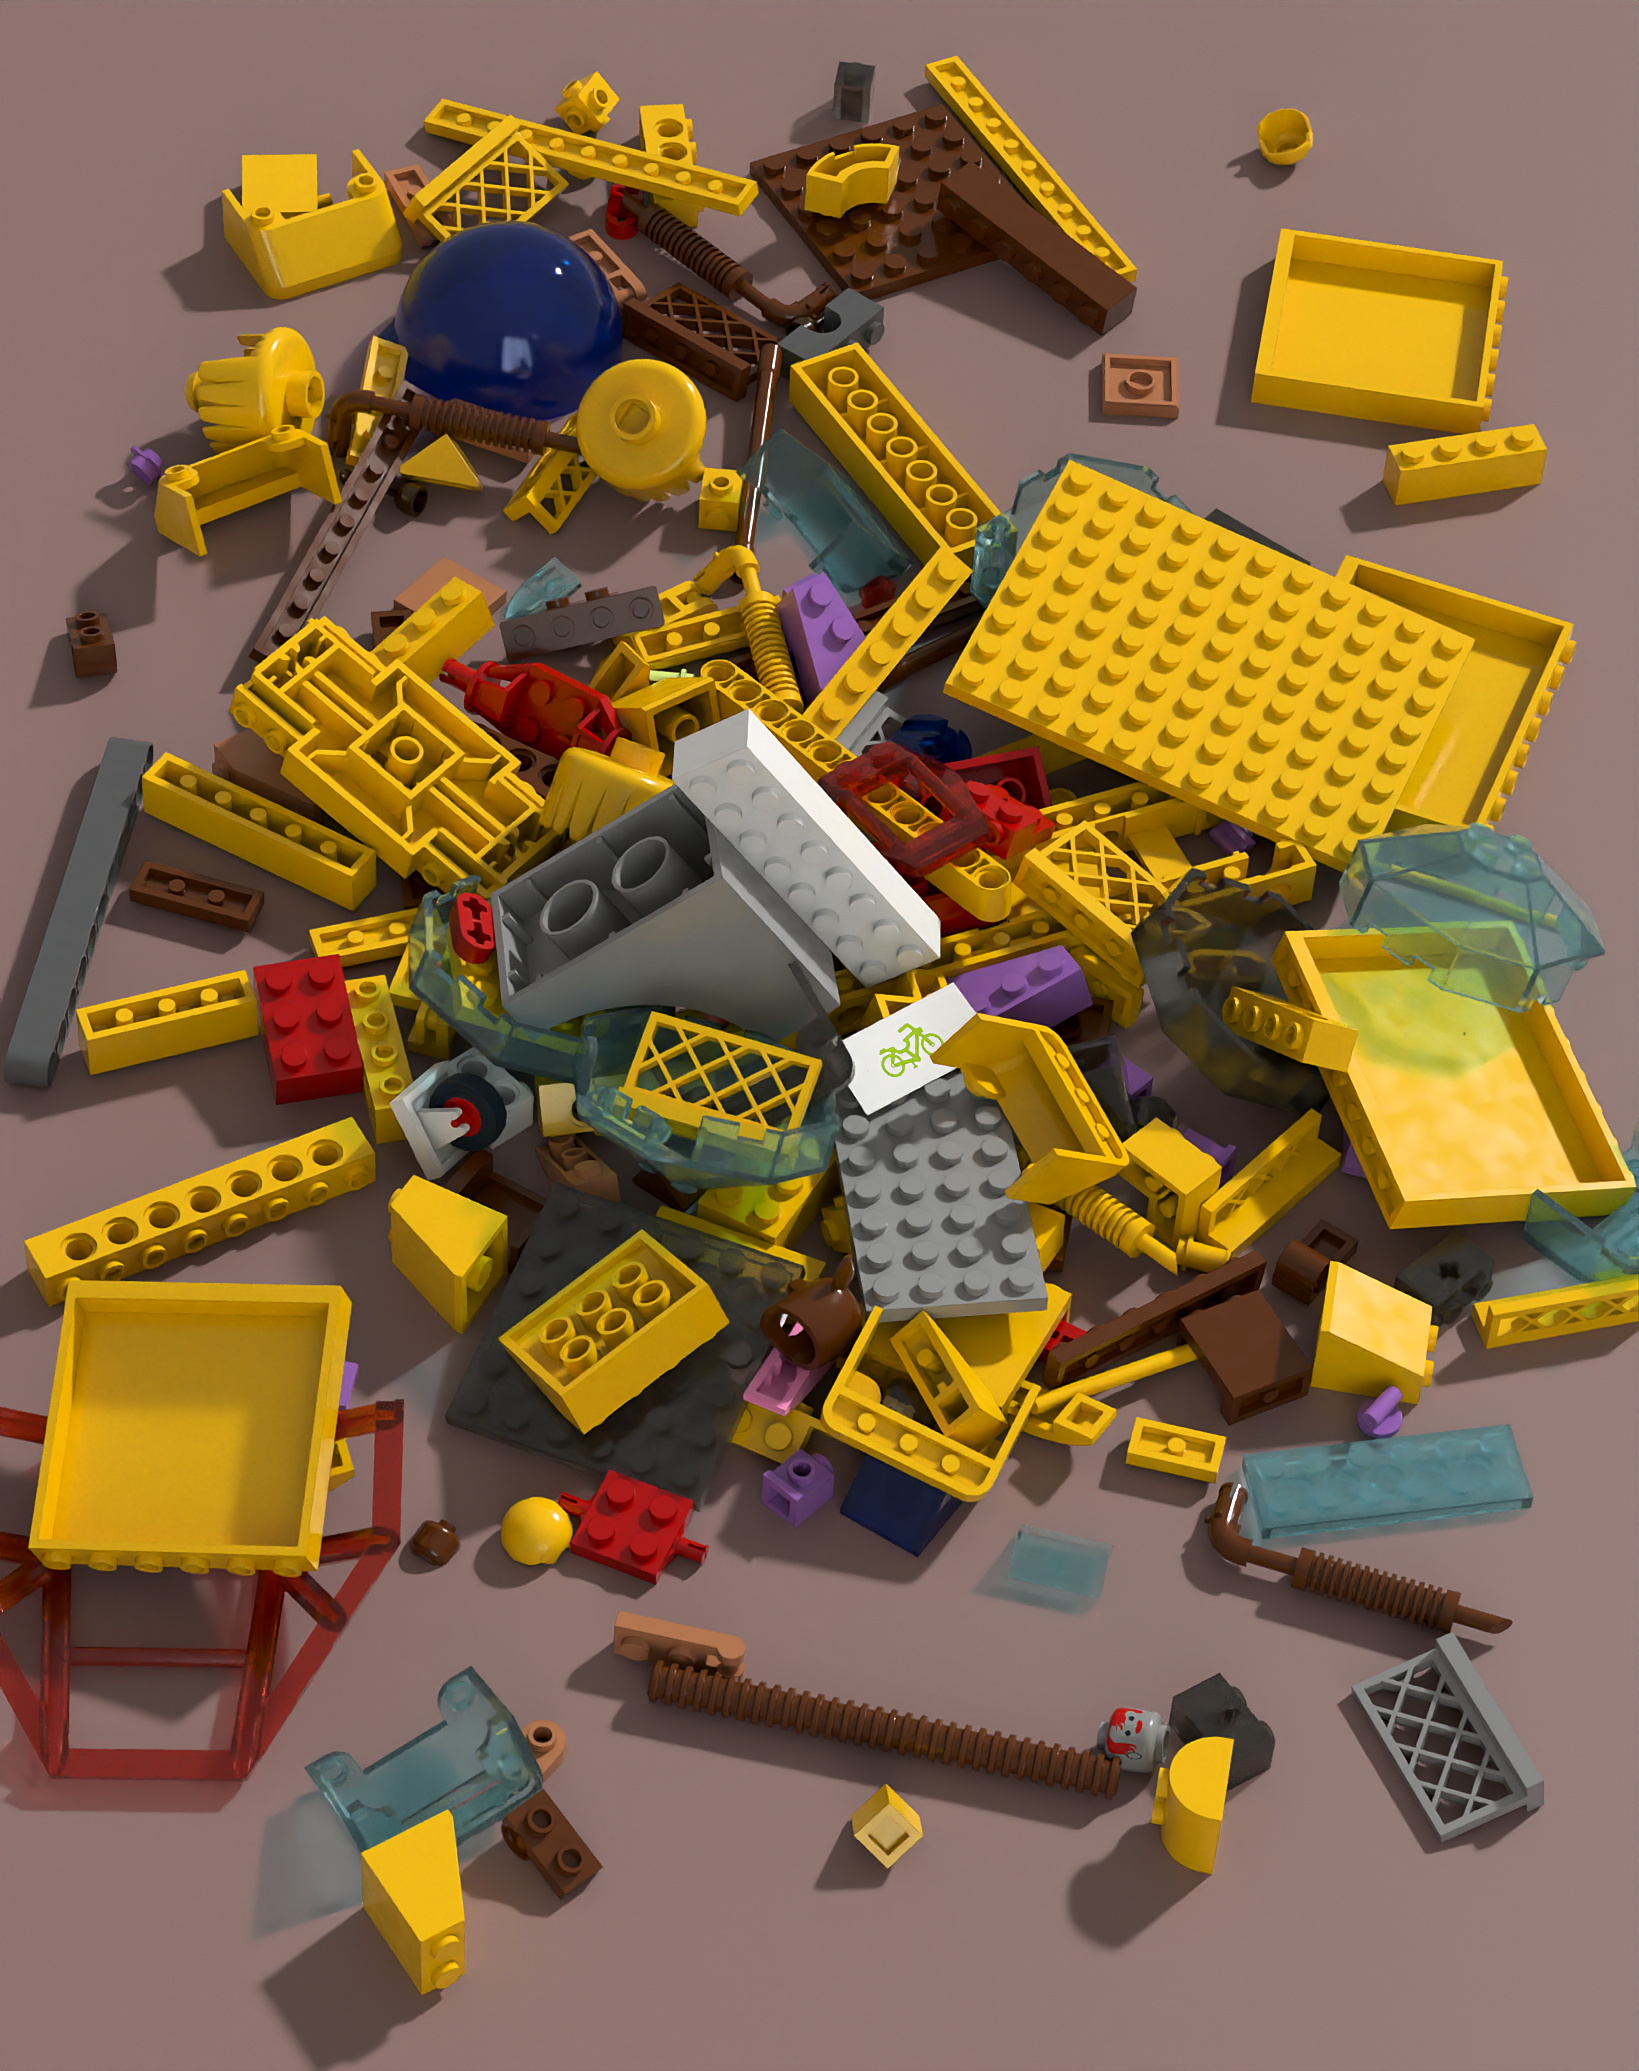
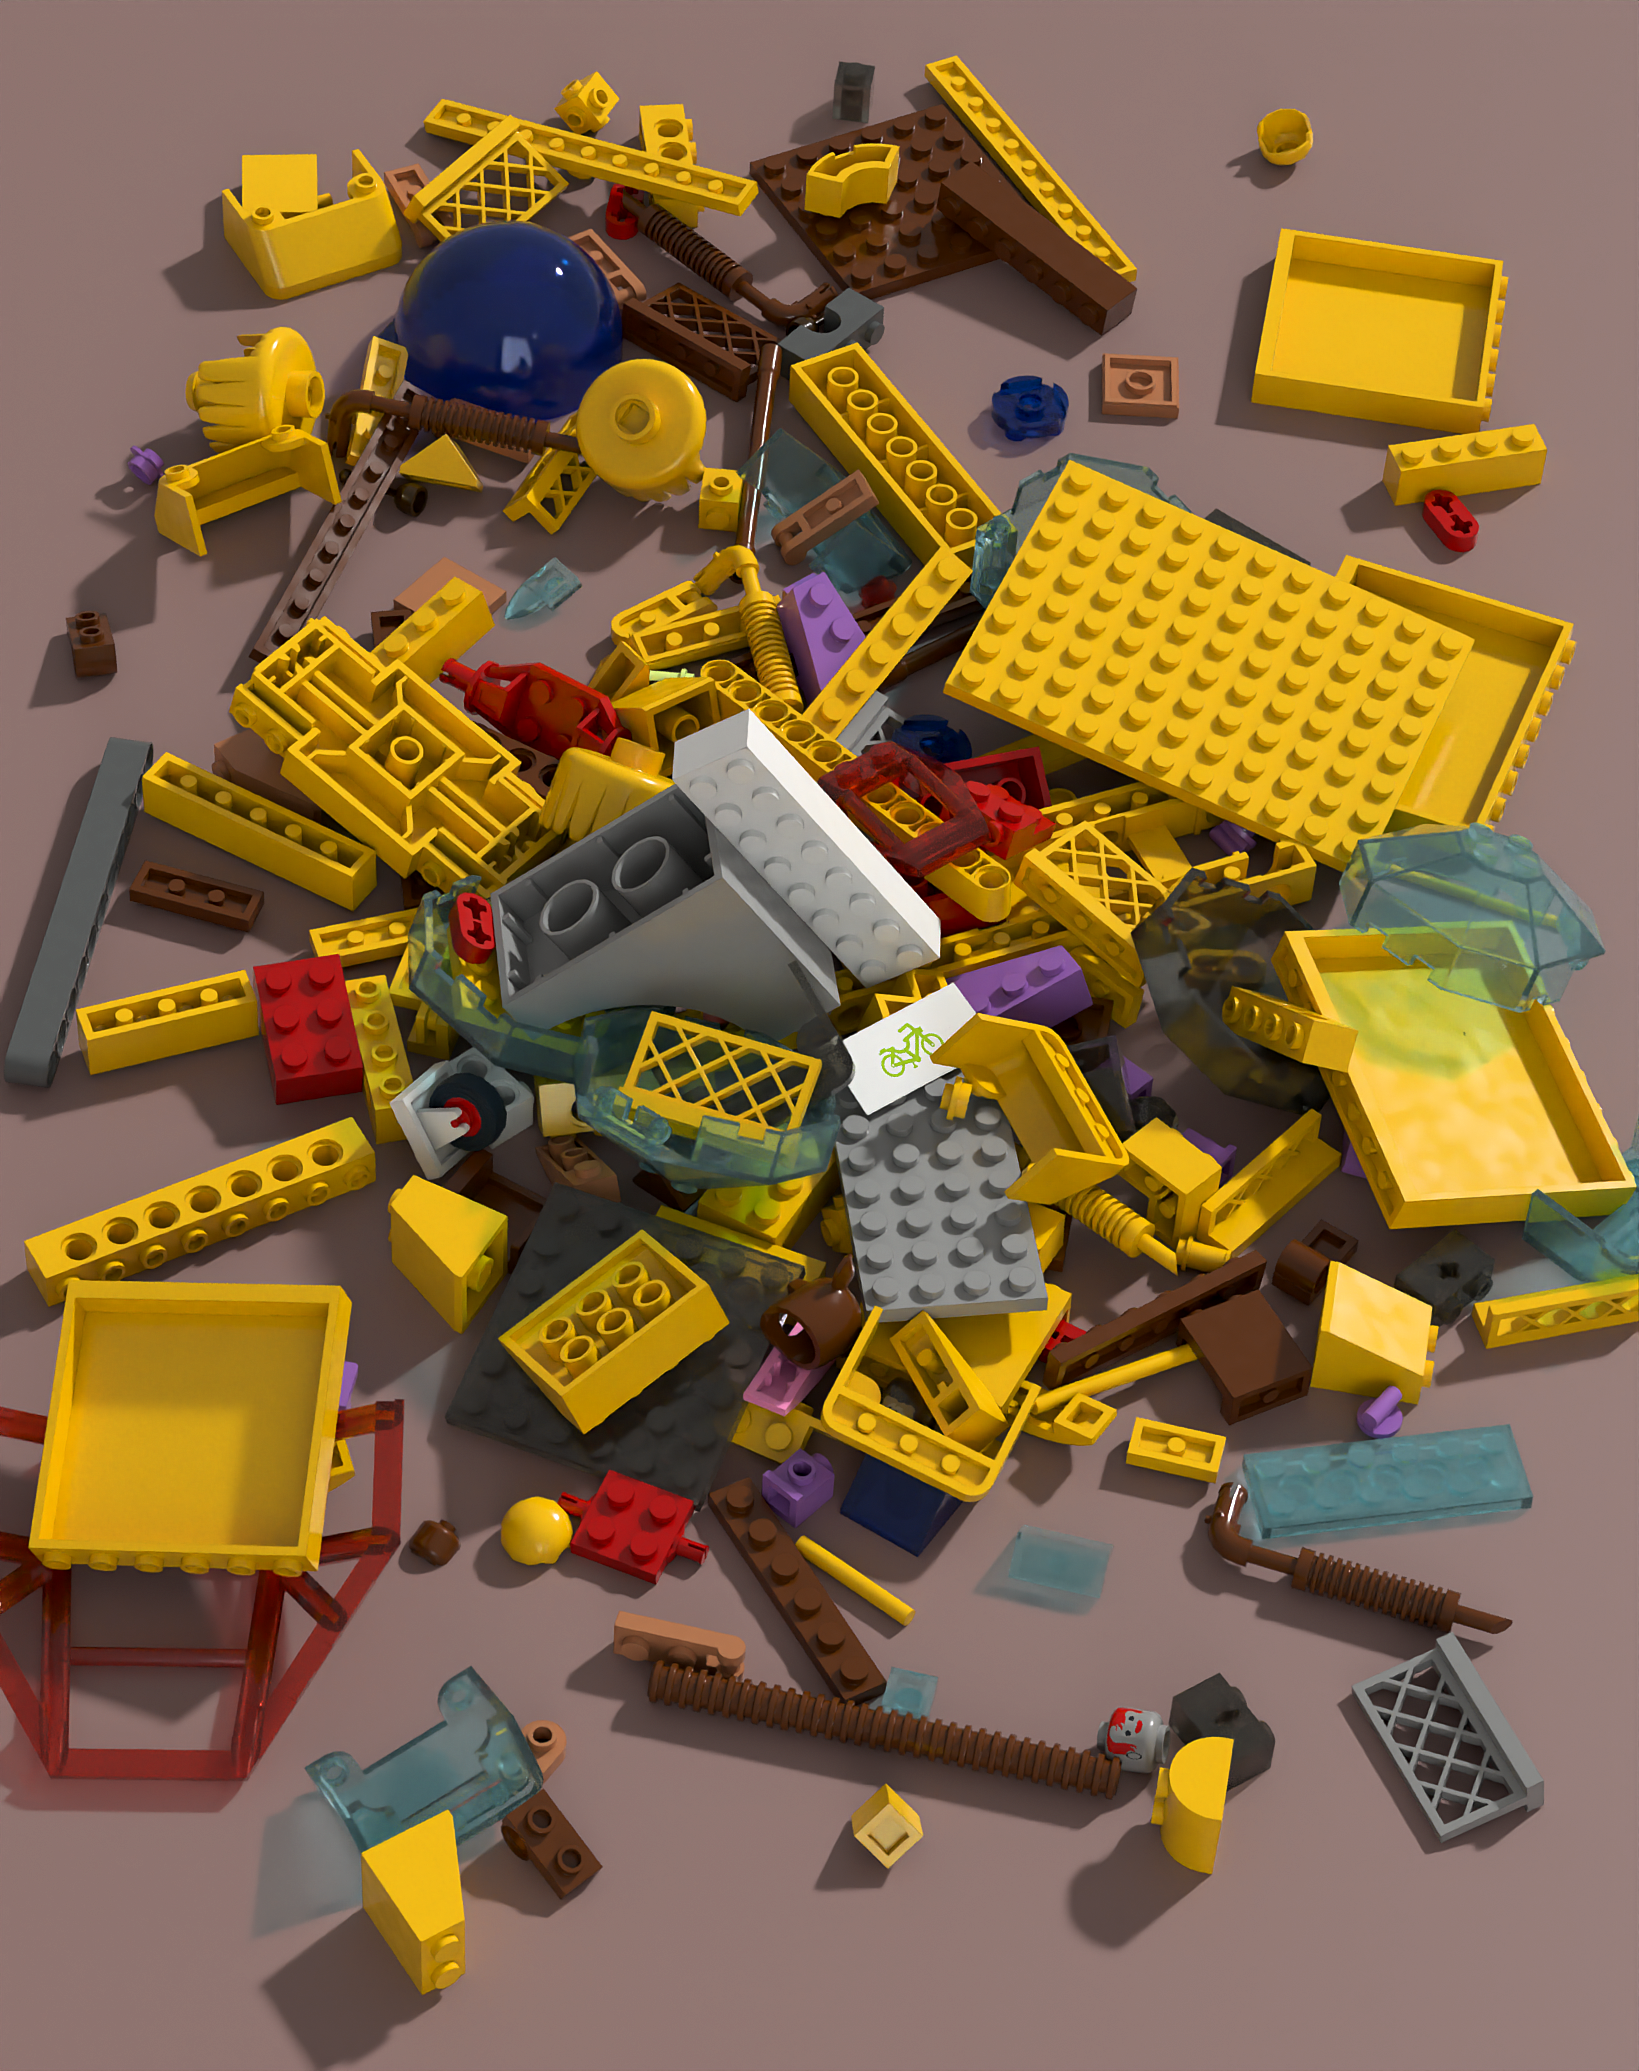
(581, 621): reddish brown bracket -> none
(796, 1592): none -> reddish brown plate
(823, 517): none -> nougat plate
(855, 1581): none -> yellow bar
(910, 1692): none -> clear light blue plate
(956, 1098): none -> yellow plate
(1047, 412): none -> clear blue plate
(1445, 522): none -> red beam

